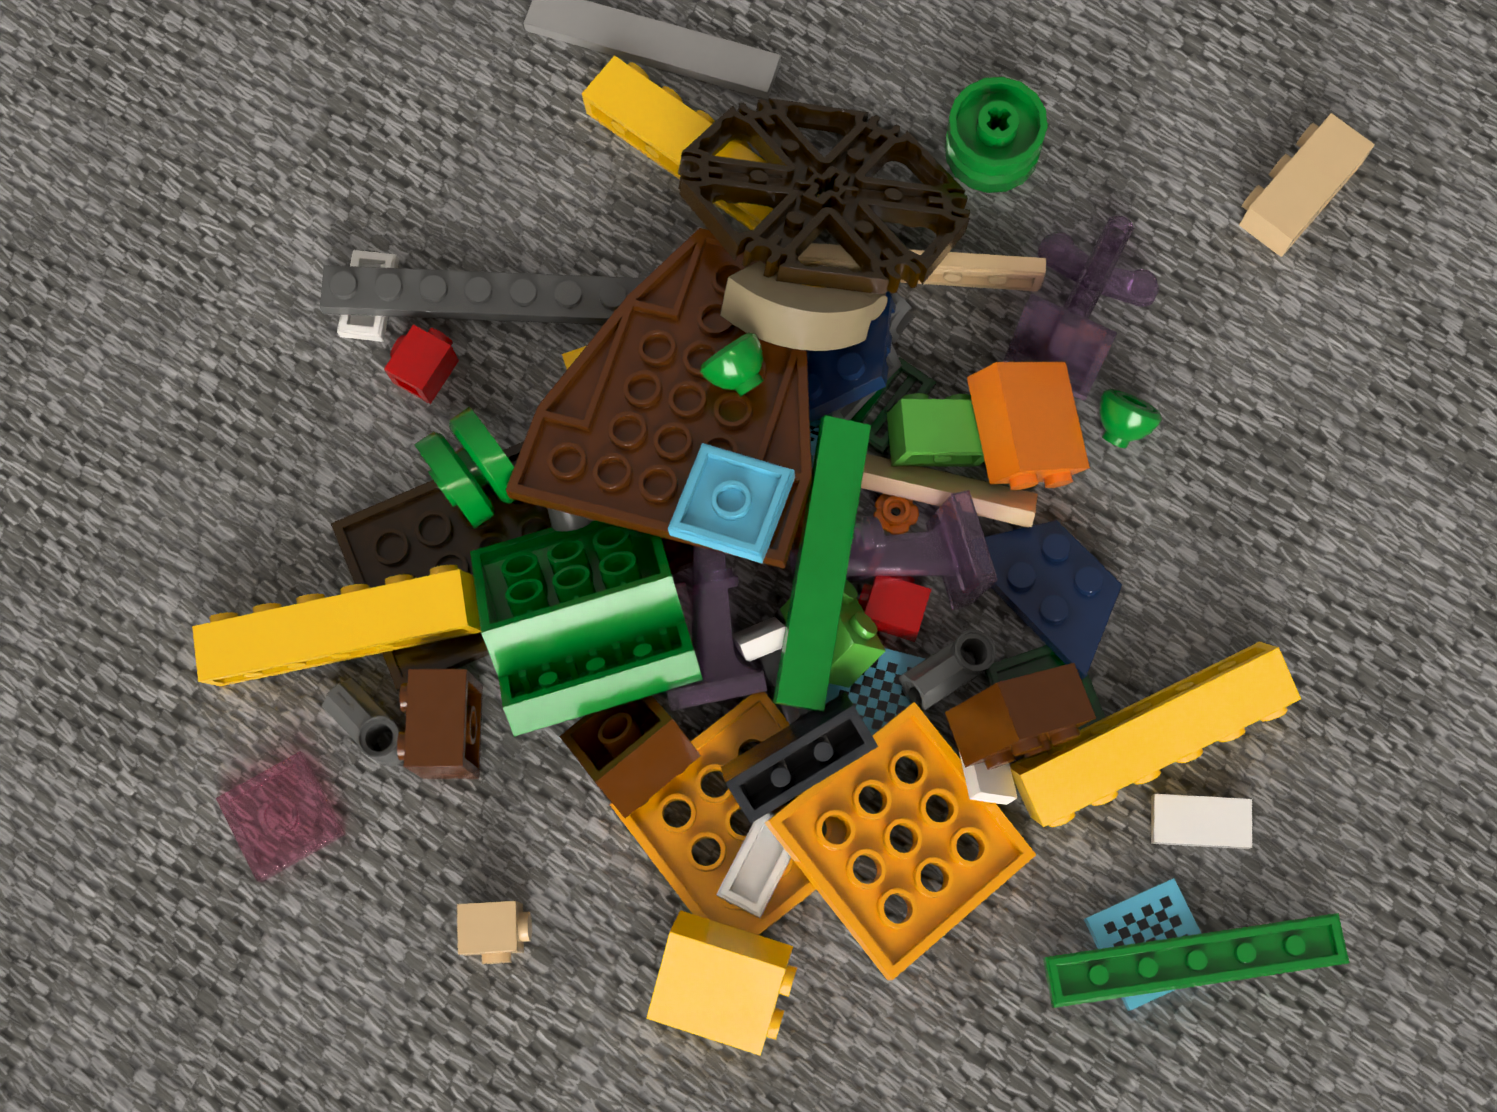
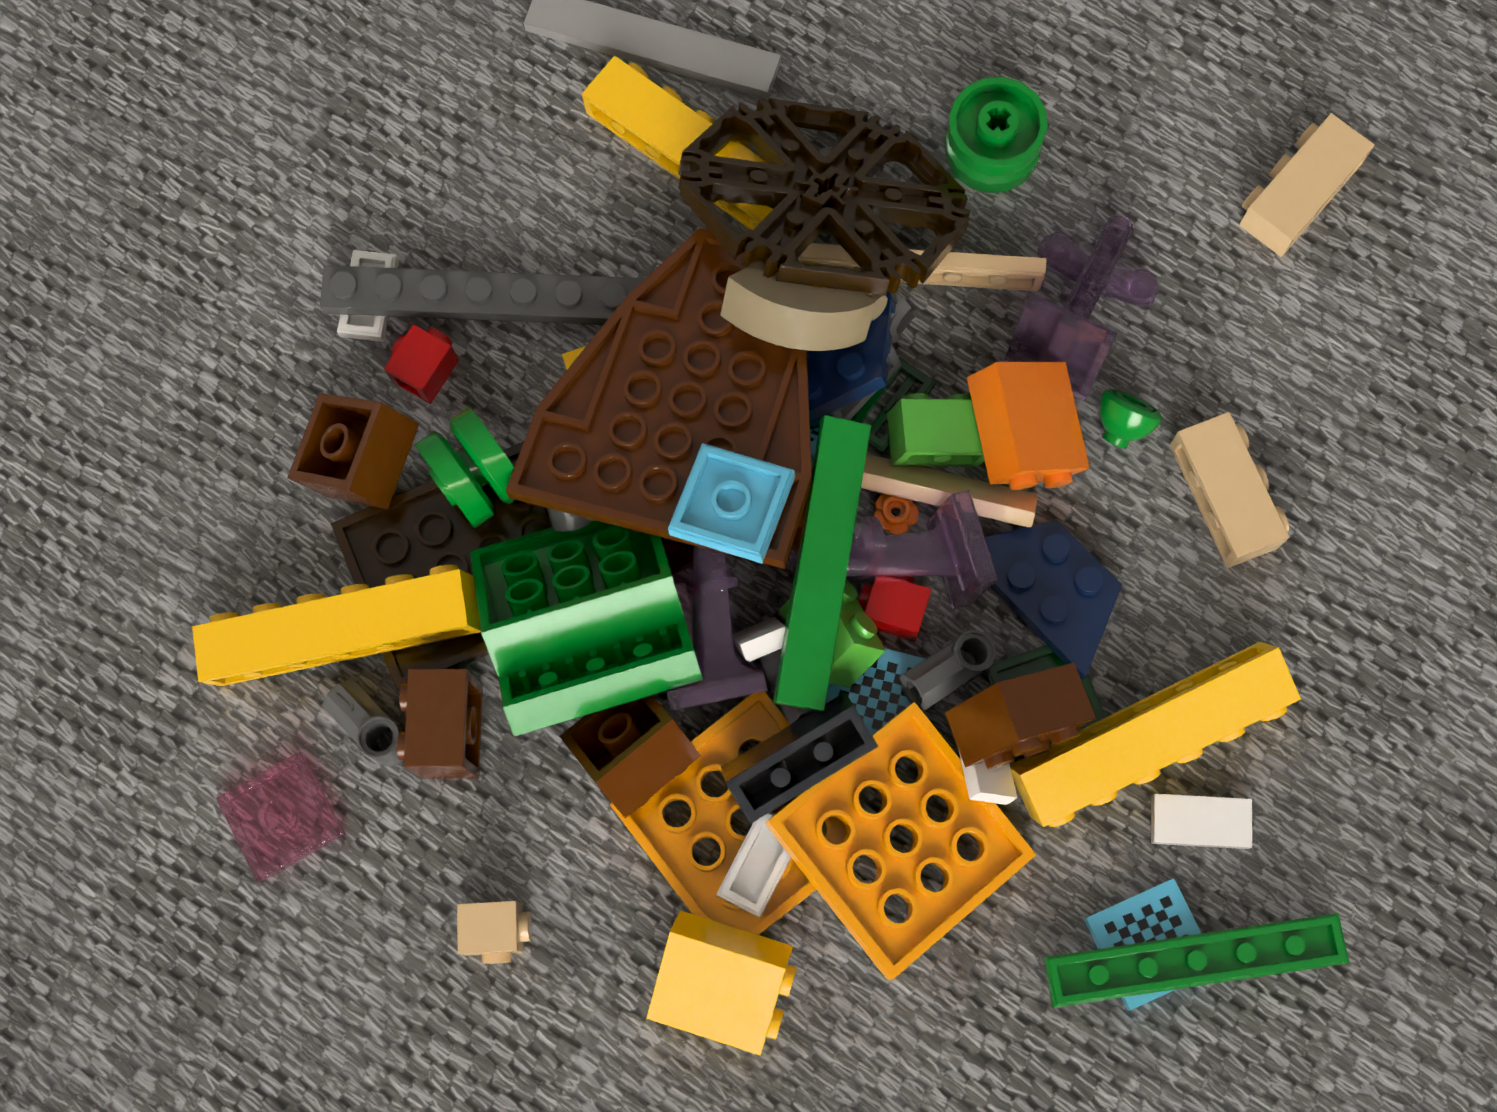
(353, 450): none -> reddish brown brick
(736, 365): green brick -> none
(1230, 489): none -> tan brick

